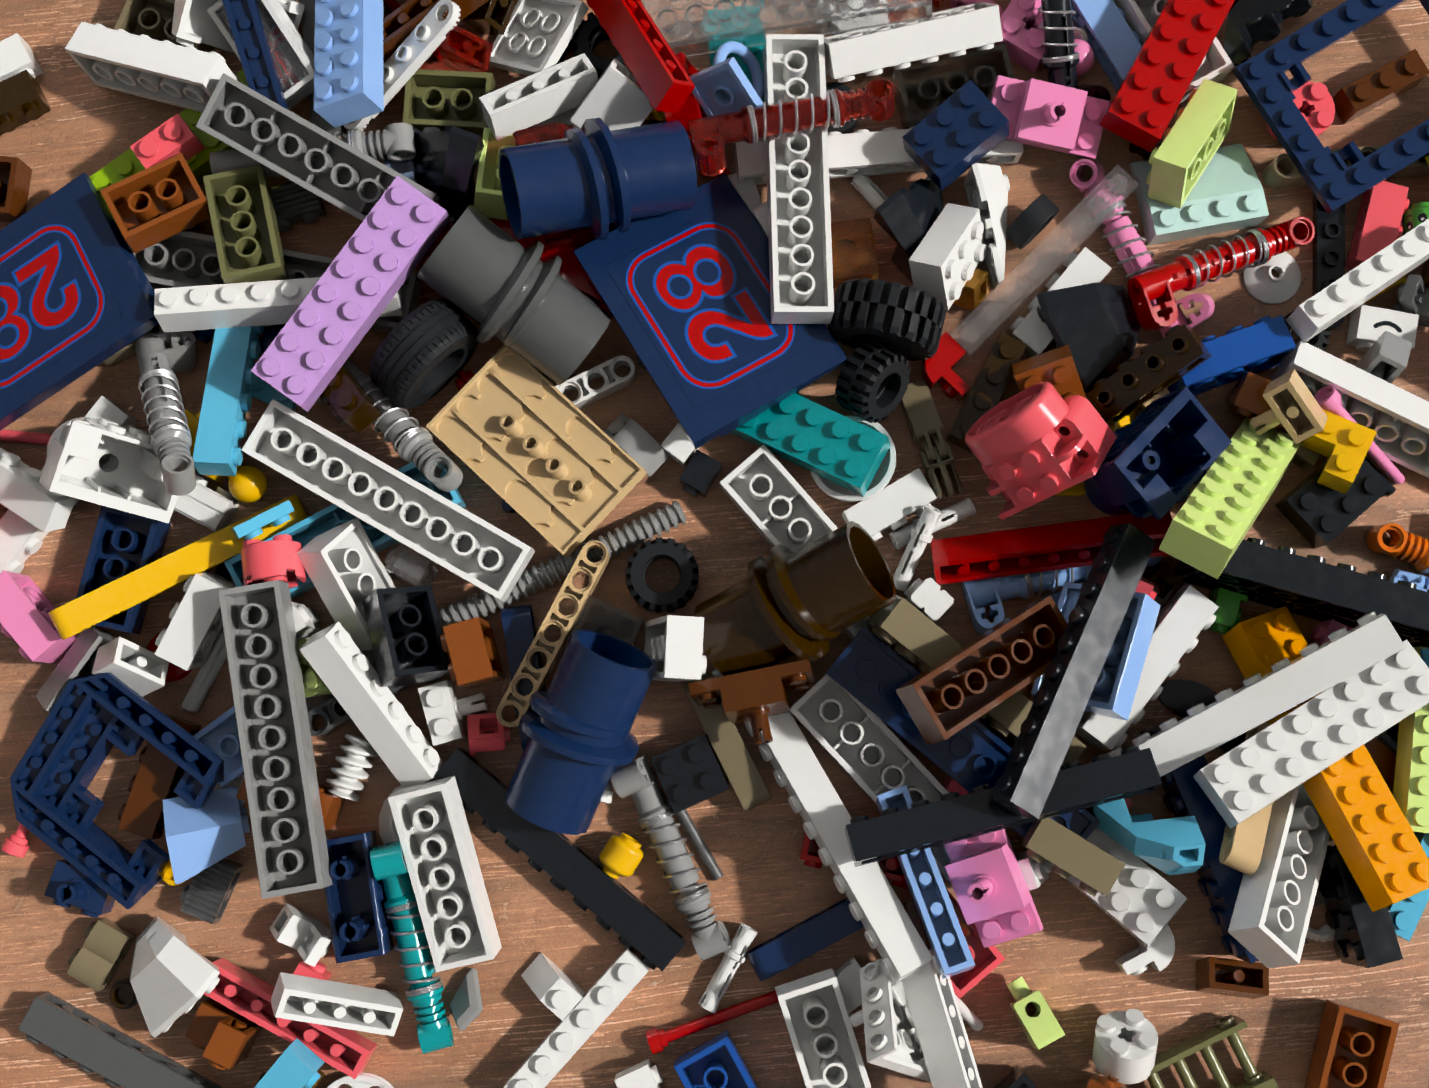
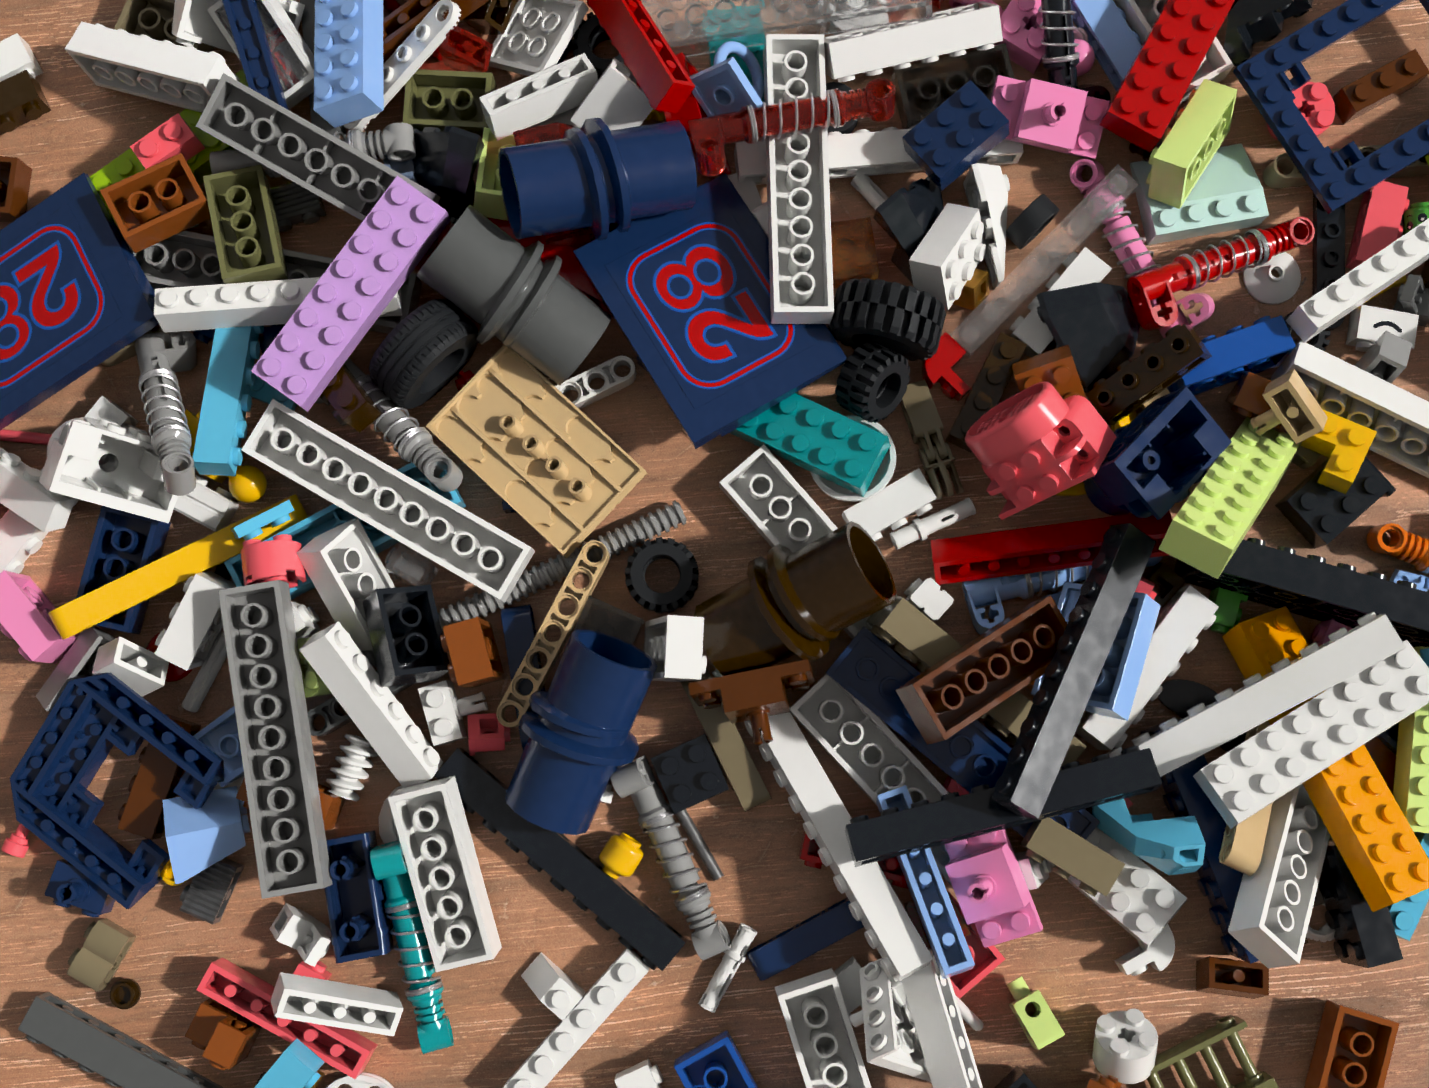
(168, 975): white brick -> none
(467, 1001): light grey piece -> none
(637, 443): light grey brick -> none
(659, 1038): red piece -> none
(679, 446): white brick -> none
(700, 474): black brick -> none
(919, 538): white pin -> none
(1330, 400): bright pink piece -> none

